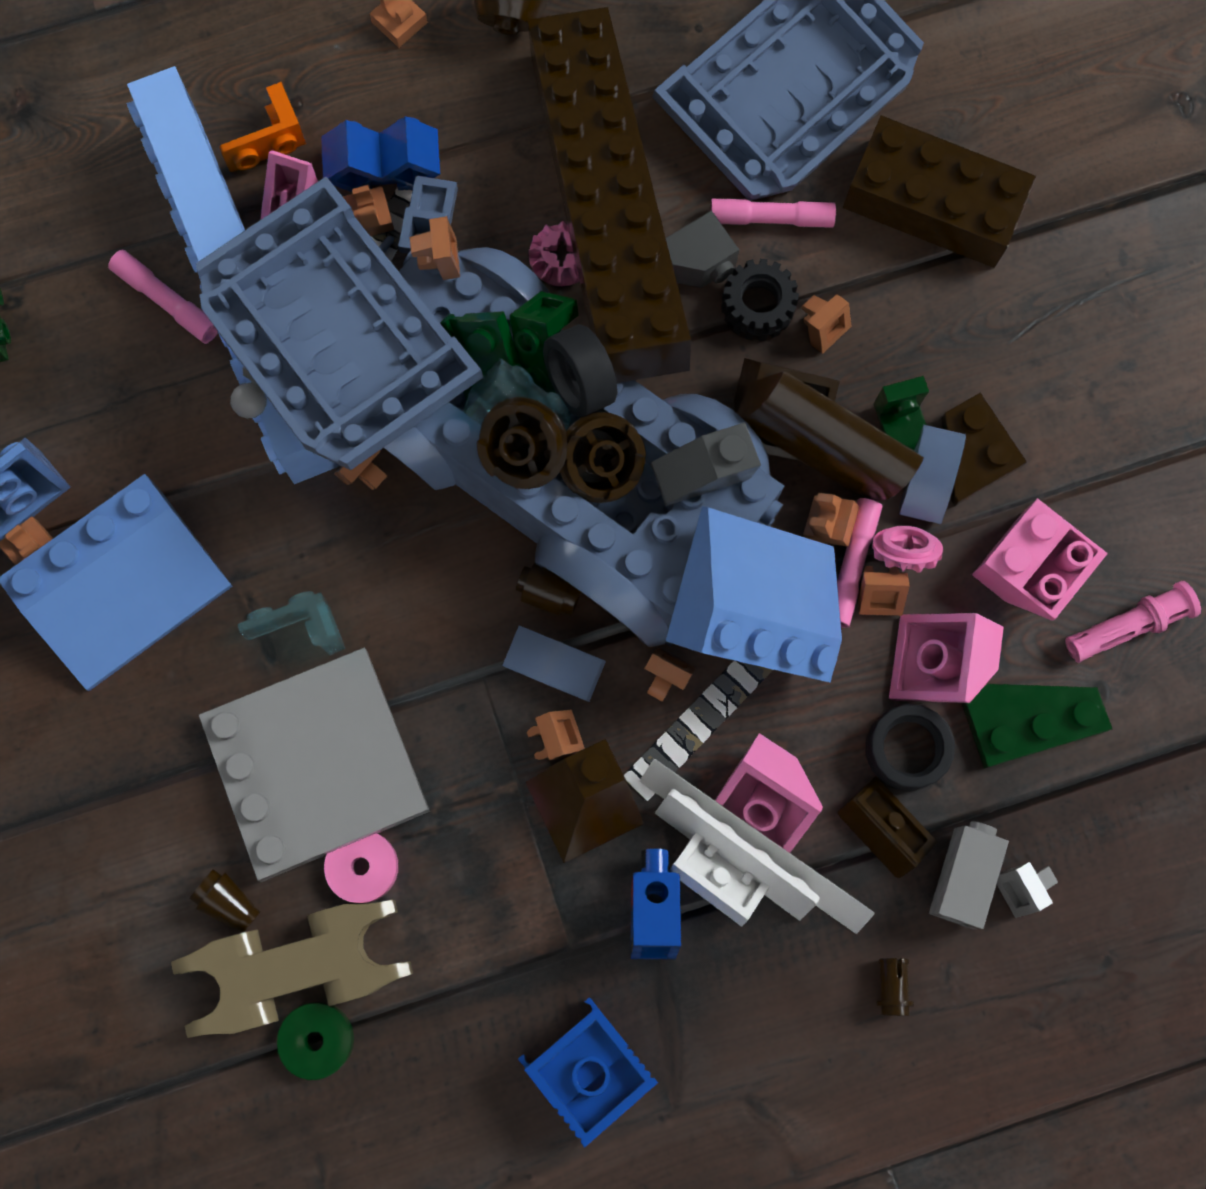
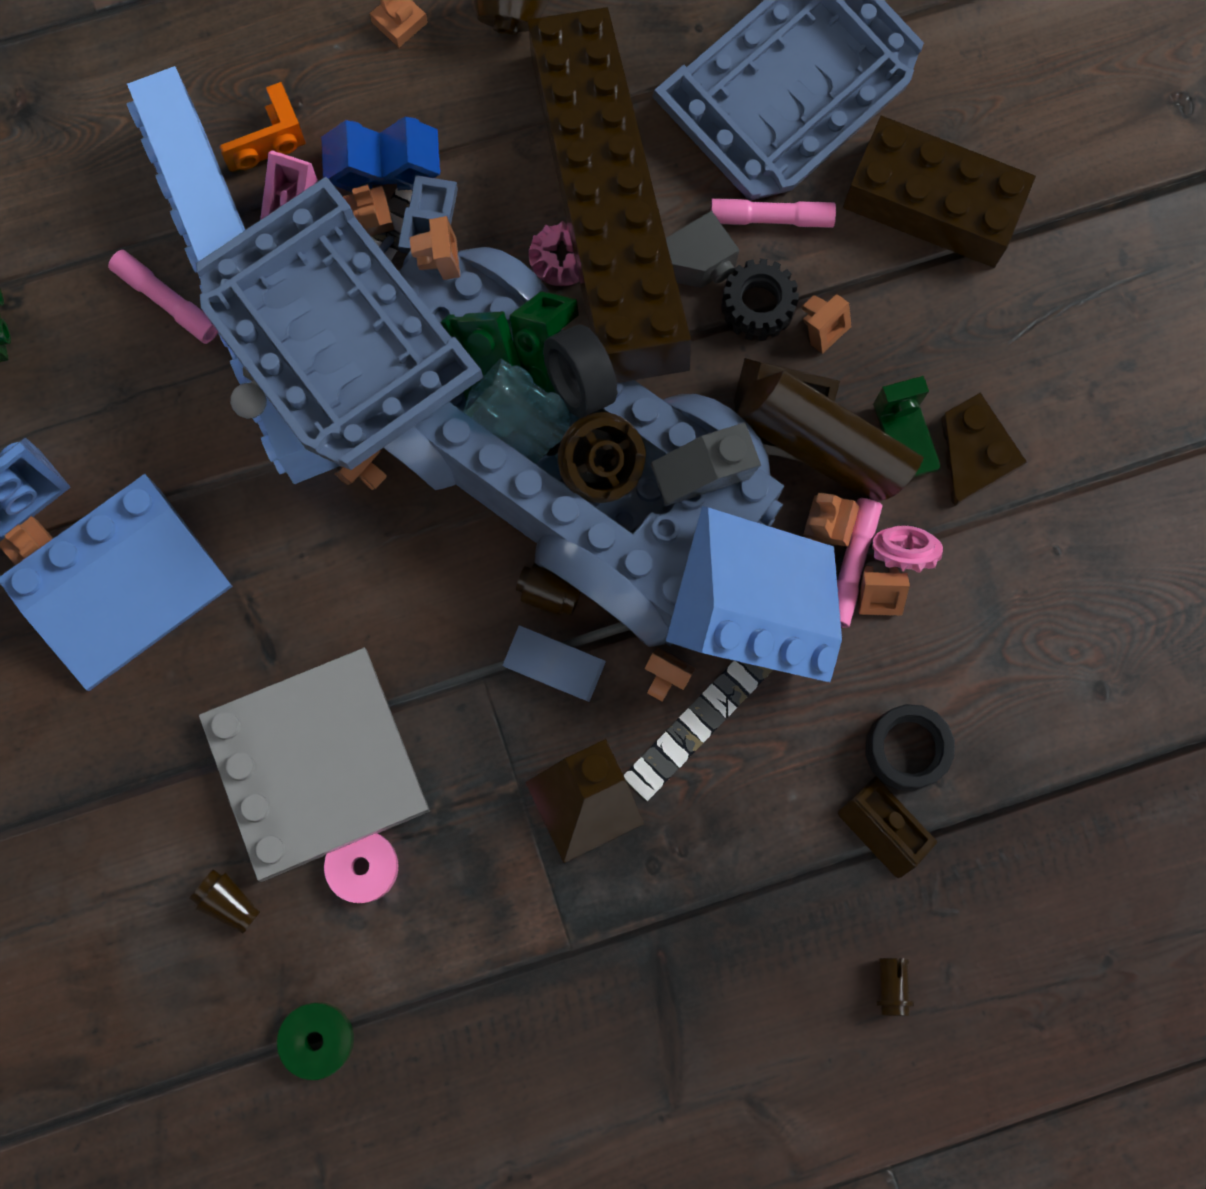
(254, 977): dark tan piece -> none
(321, 628): clear light blue bracket -> none
(522, 443): dark brown cone -> none
(558, 735): nougat tile -> none
(590, 1076): blue piece -> none
(655, 925): blue torso -> none
(728, 868): white bracket -> none
(771, 793): bright pink slope -> none
(832, 898): white sticker -> none
(932, 485): sand blue slope -> none
(944, 657): bright pink slope -> none
(969, 875): light grey brick -> none
(1026, 888): light grey tile -> none
(1032, 718): dark green wing -> none
(1040, 562): bright pink slope -> none
(1150, 615): bright pink pin -> none

